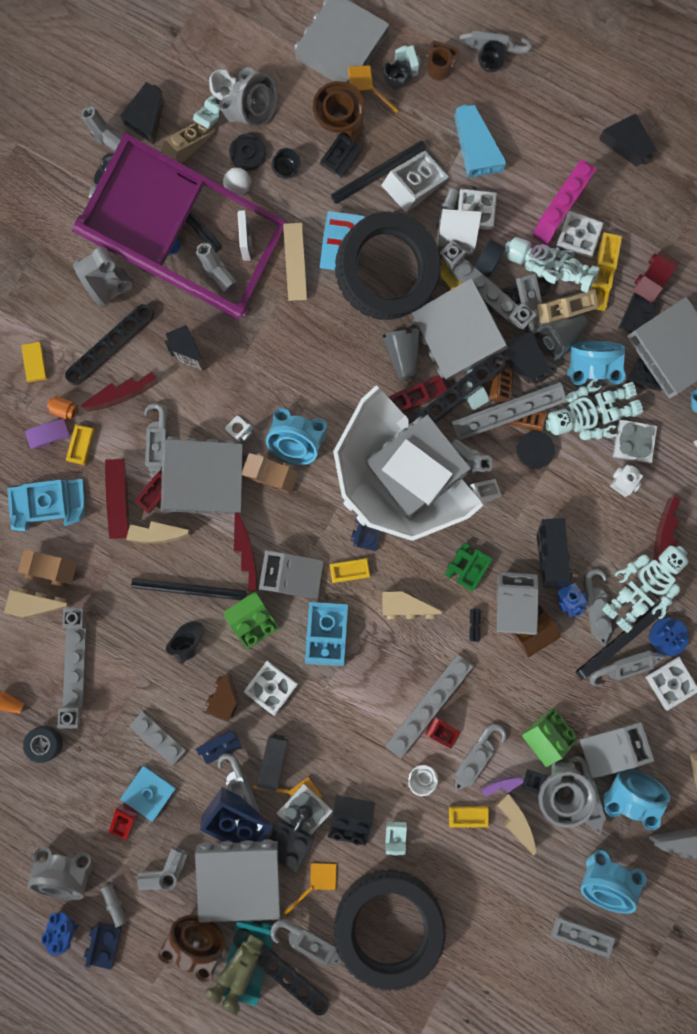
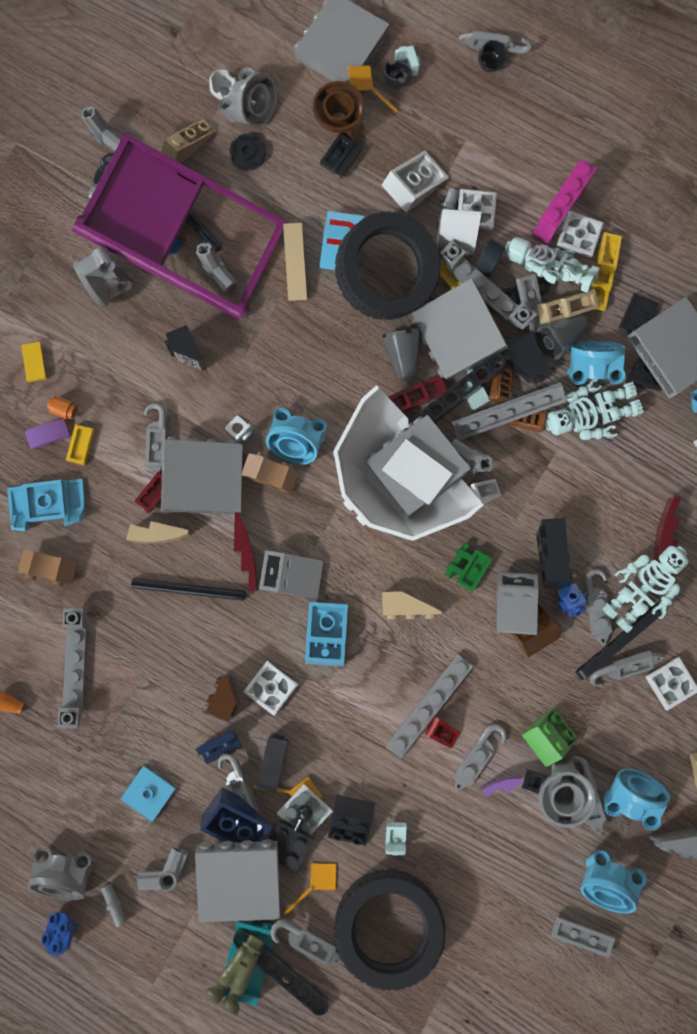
(27, 605): tan slope -> none
(36, 748): black wheel -> none
(103, 945): dark blue bracket -> none
(112, 347): black beam -> none
(112, 396): dark red slope -> none
(116, 498): dark red slope -> none
(123, 821): red slope -> none
(144, 112): black slope -> none
(157, 738): light grey plate -> none
(185, 641): black piece -> none
(193, 947): reddish brown piece -> none
(208, 114): light aqua slope -> none
(237, 181): white hair -> none
(245, 234): white piece -> none
(250, 620): bright green slope -> none
(285, 163): black hair -> none
(350, 570): yellow tile -> none
(365, 537): dark blue bracket -> none
(378, 172): black axle -> none
(423, 780): white hair -> none
(440, 60): reddish brown piece -> none
(468, 816): yellow tile -> none
(475, 620): black piece -> none
(477, 145): medium azure slope -> none
(516, 821): tan slope -> none
(535, 450): black tile -> none
(616, 750): light grey slope -> none
(626, 480): white brick -> none
(630, 140): black slope -> none
(635, 441): light grey piece -> none
(656, 276): dark red brick -> none
(662, 630): blue plate -> none

